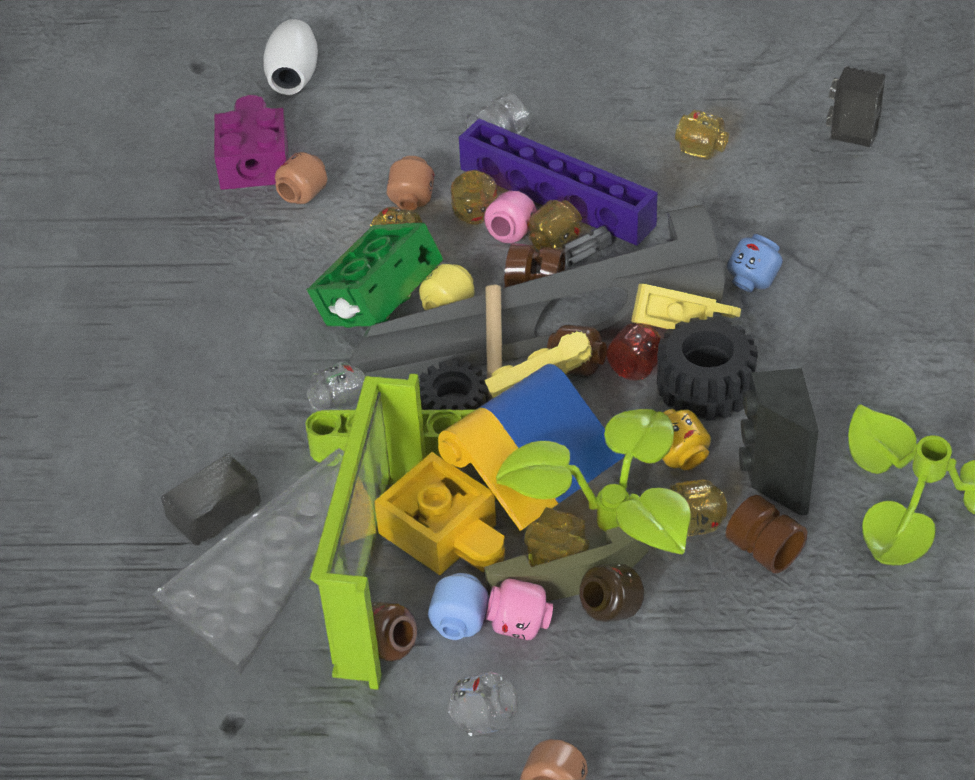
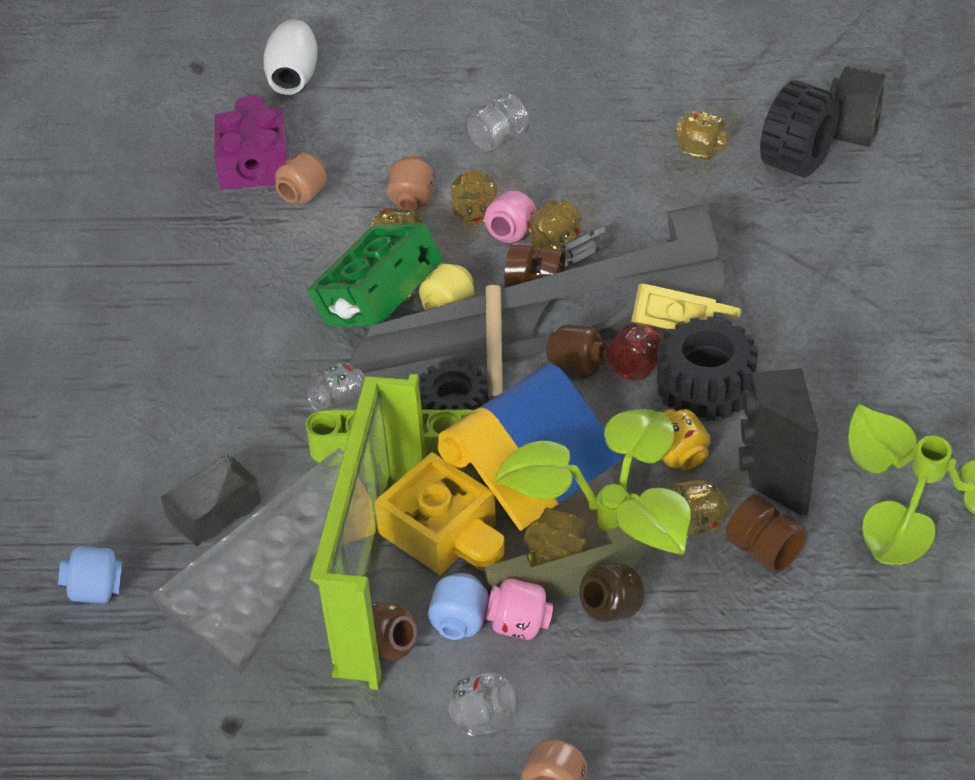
(90, 574): none -> light blue head
(547, 175): dark purple brick -> none
(569, 354): light yellow hinge -> none
(754, 263): medium blue head -> none
(799, 128): none -> black tyre

